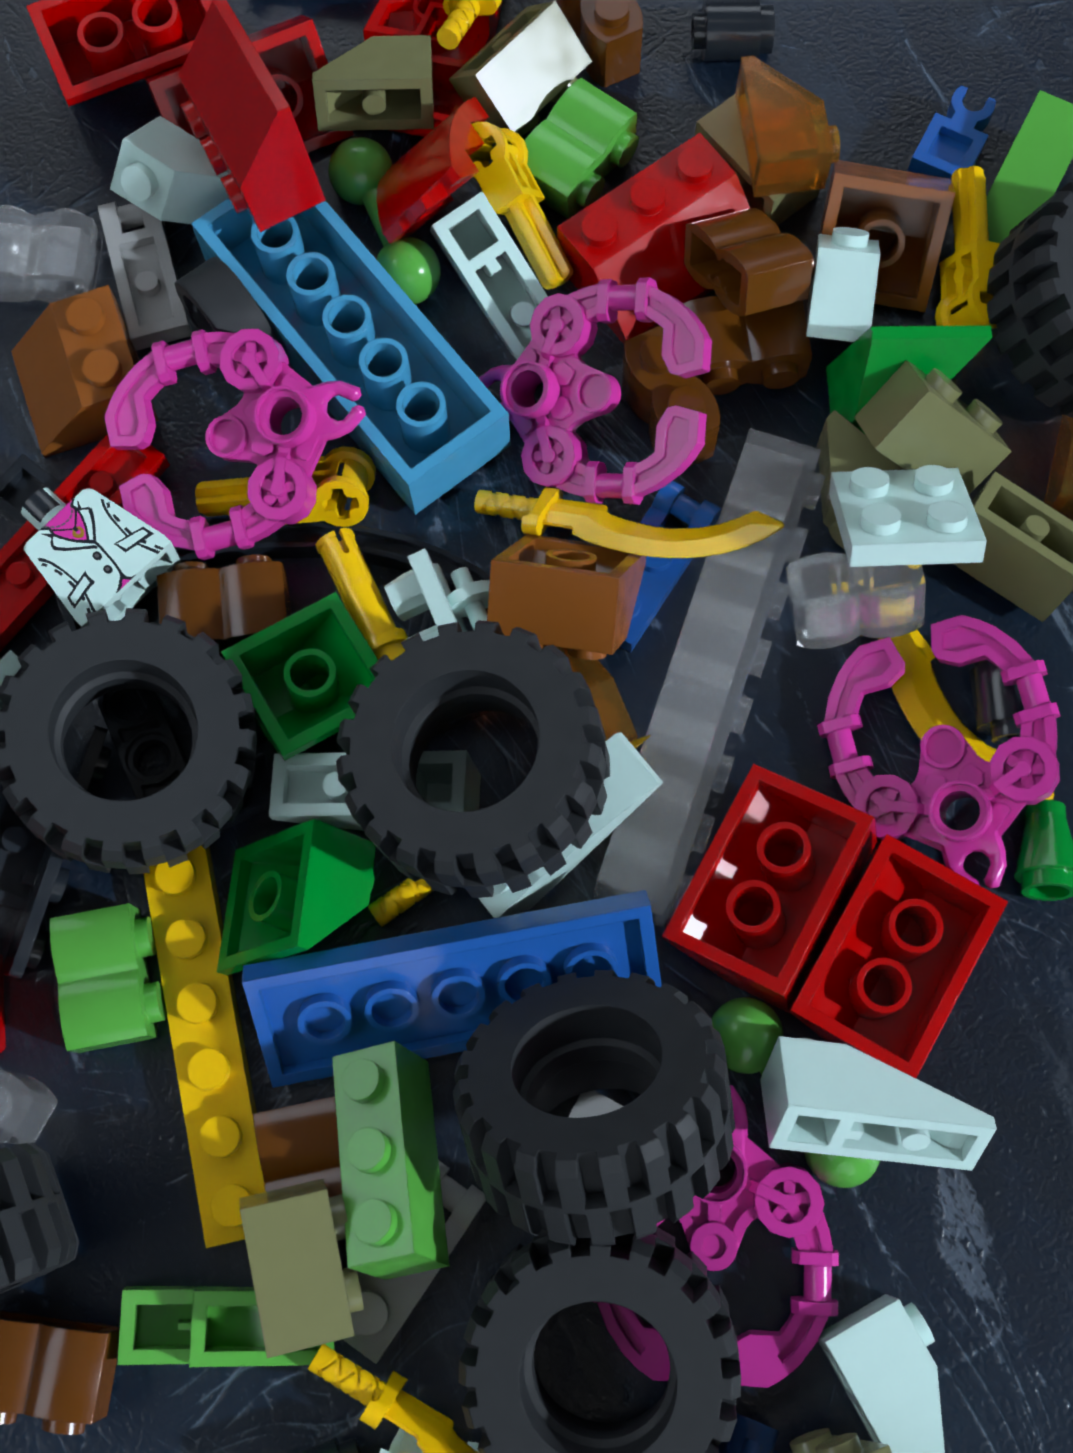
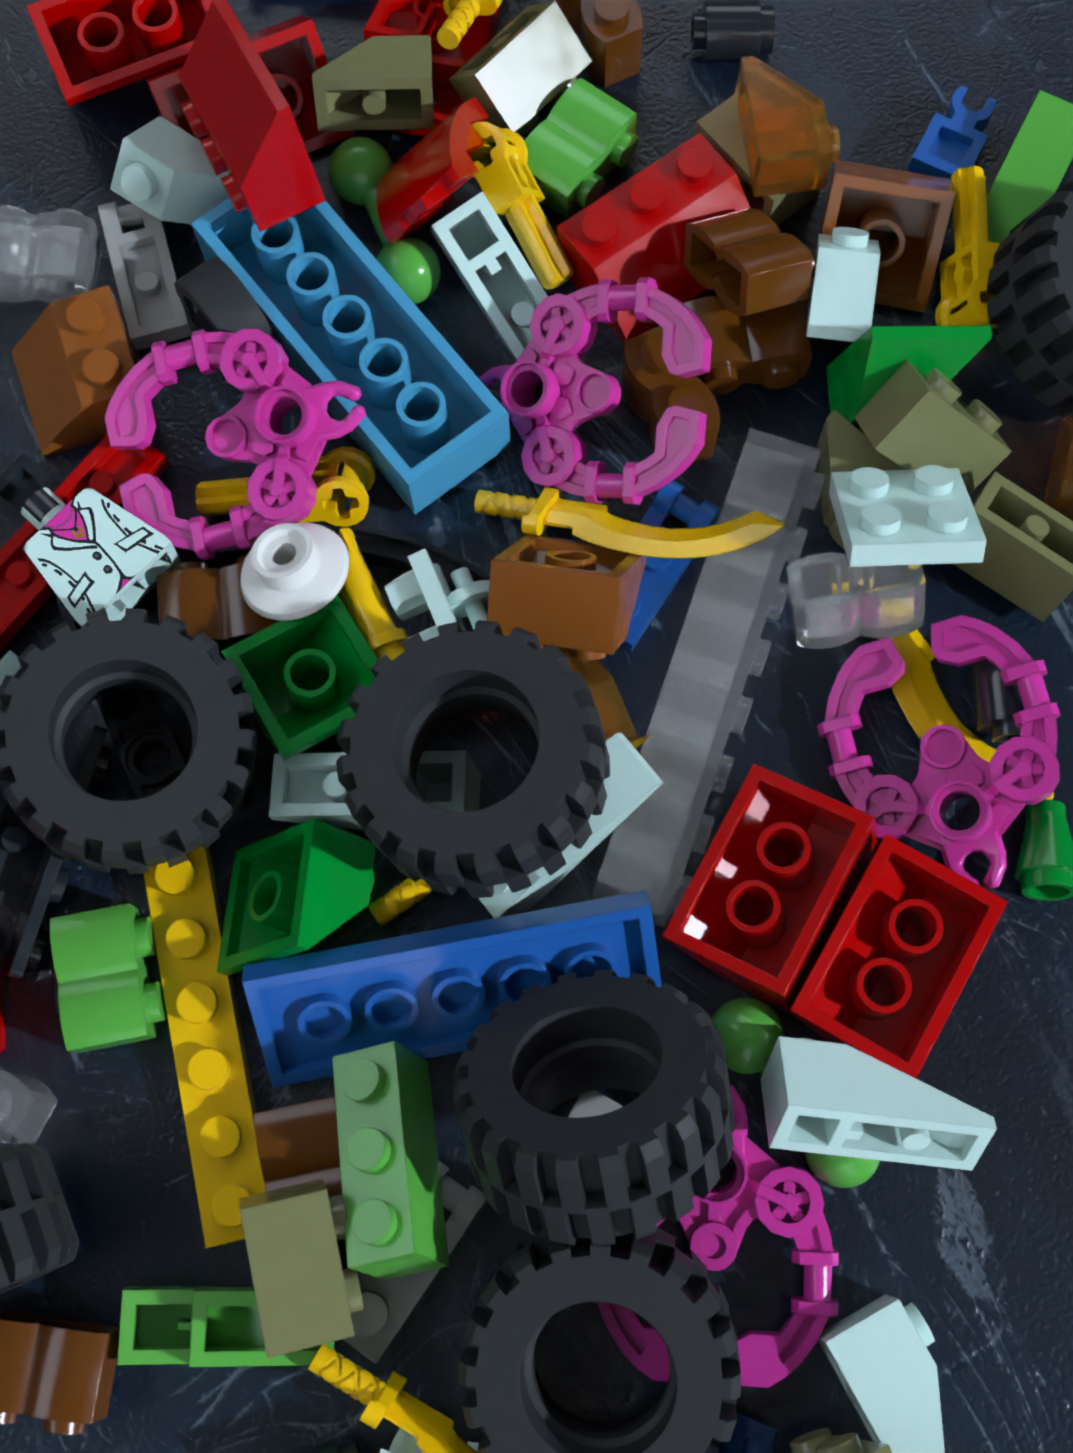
(294, 570): none -> white piece

